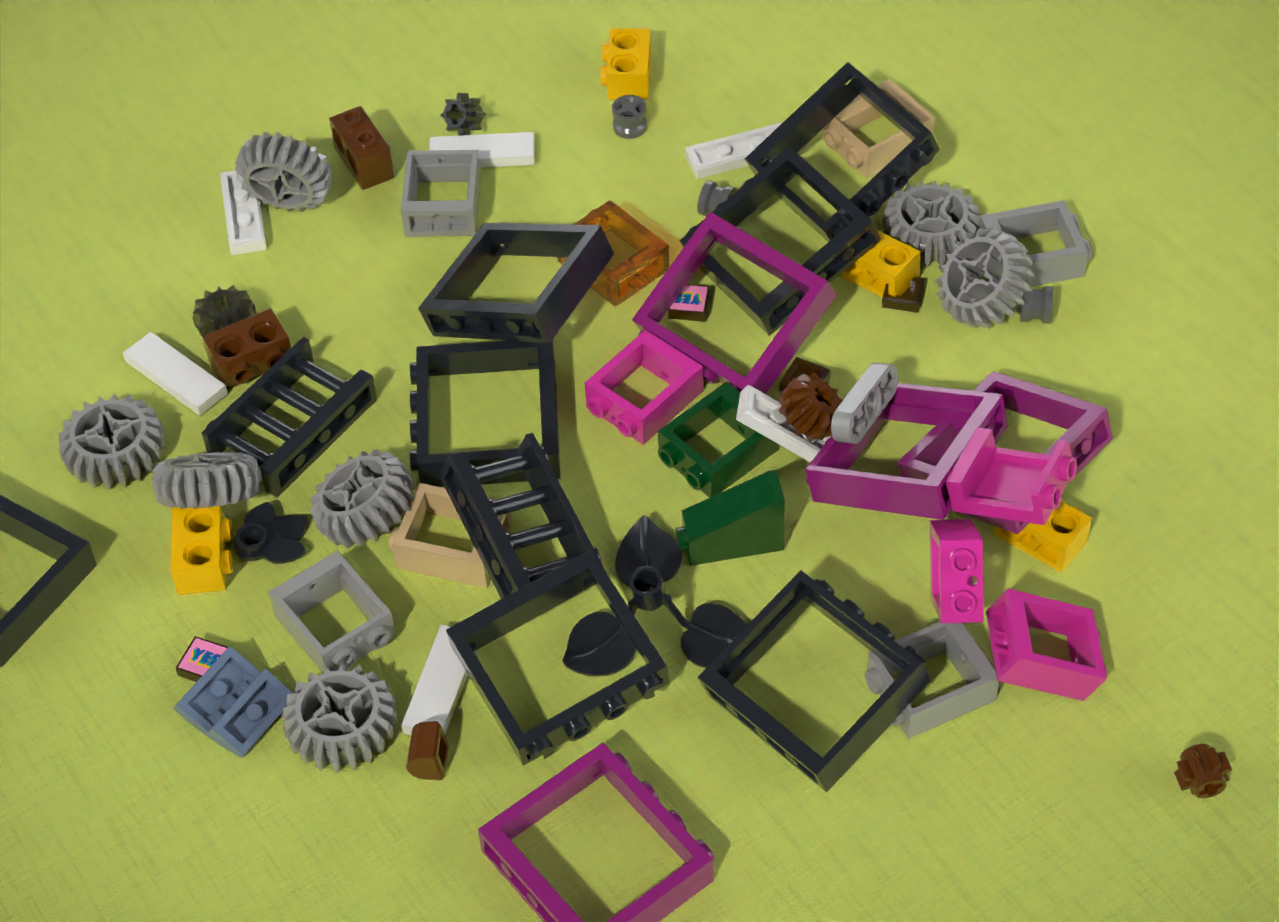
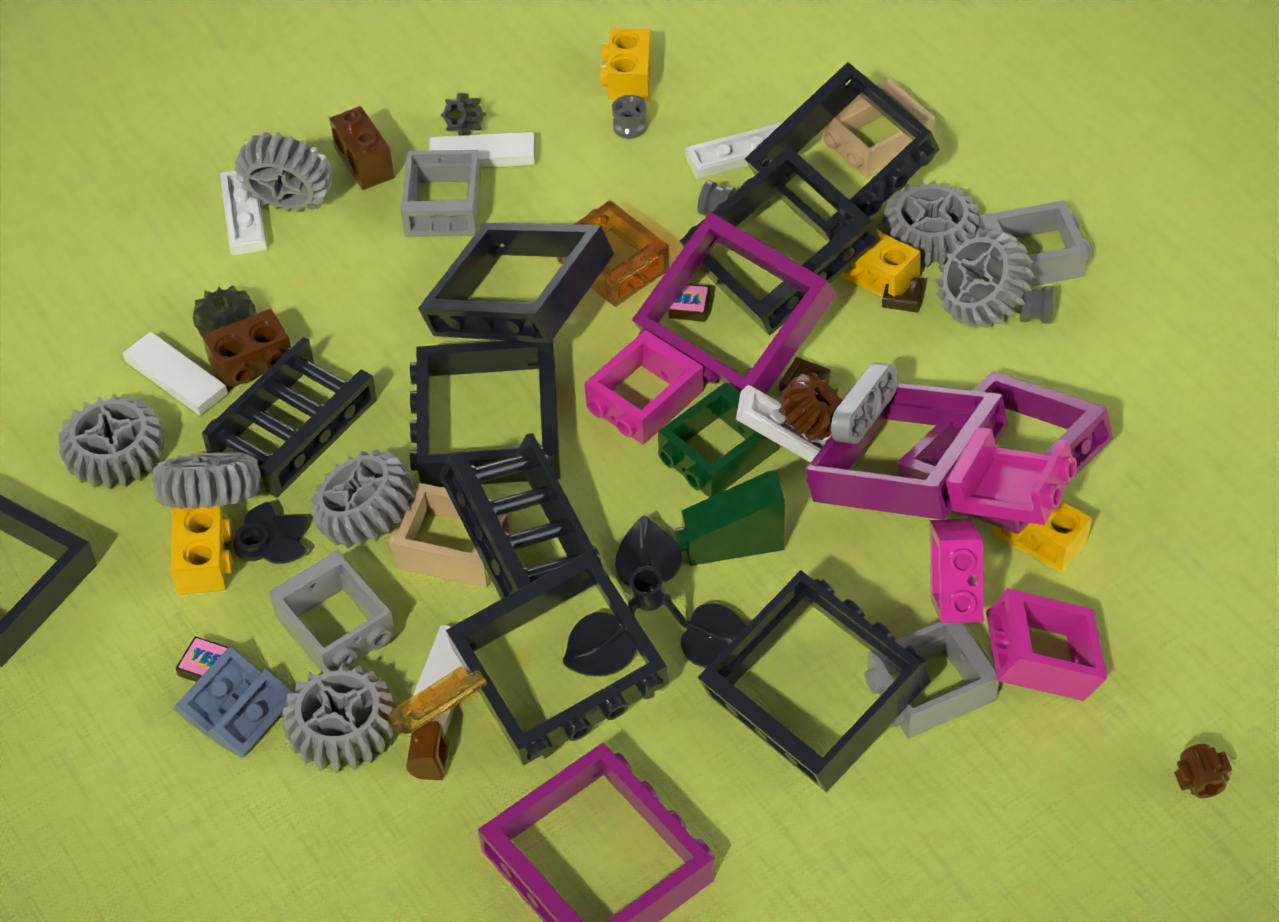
(435, 700): none -> clear yellow slope

